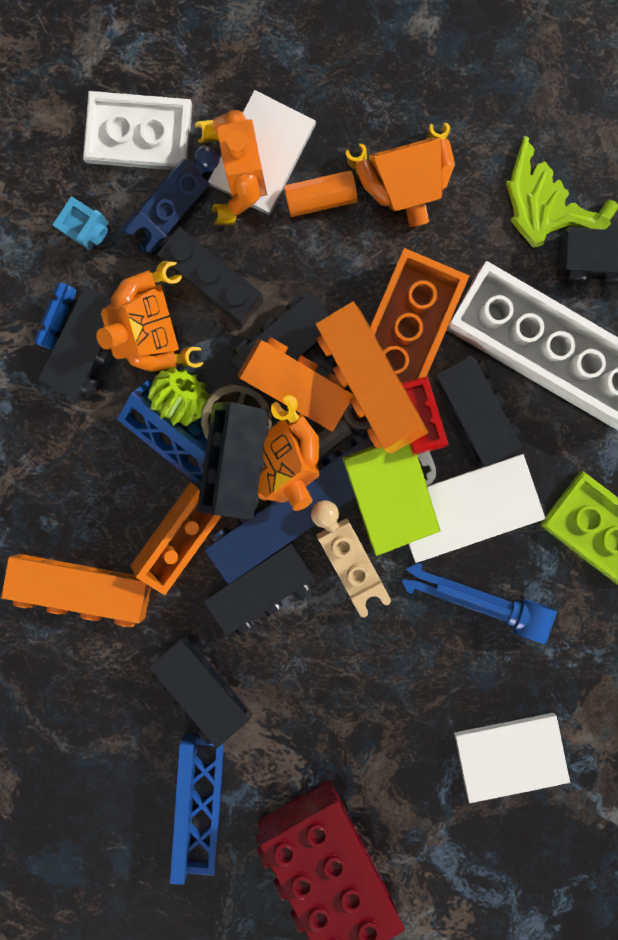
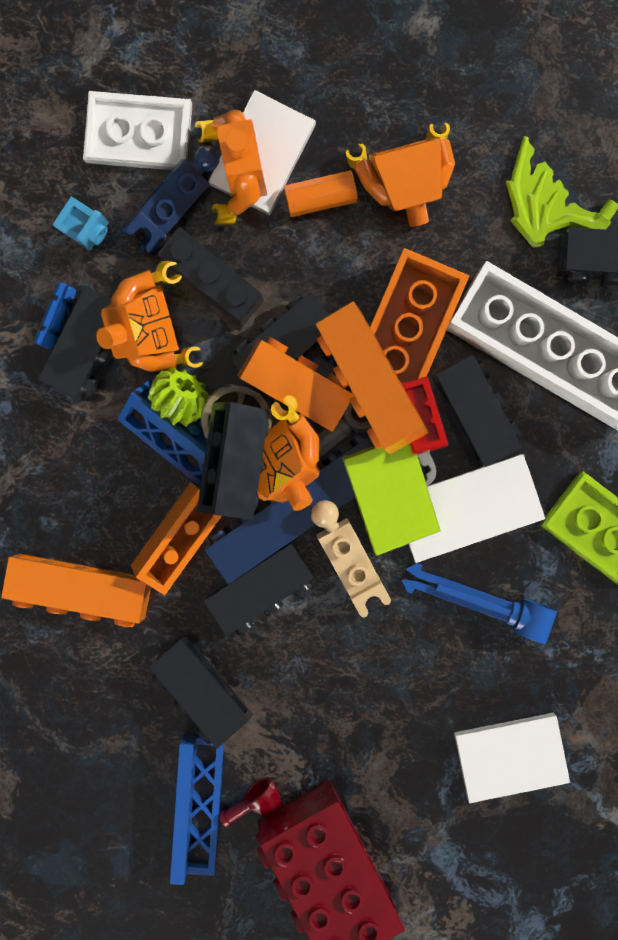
(260, 798): none -> dark red bar

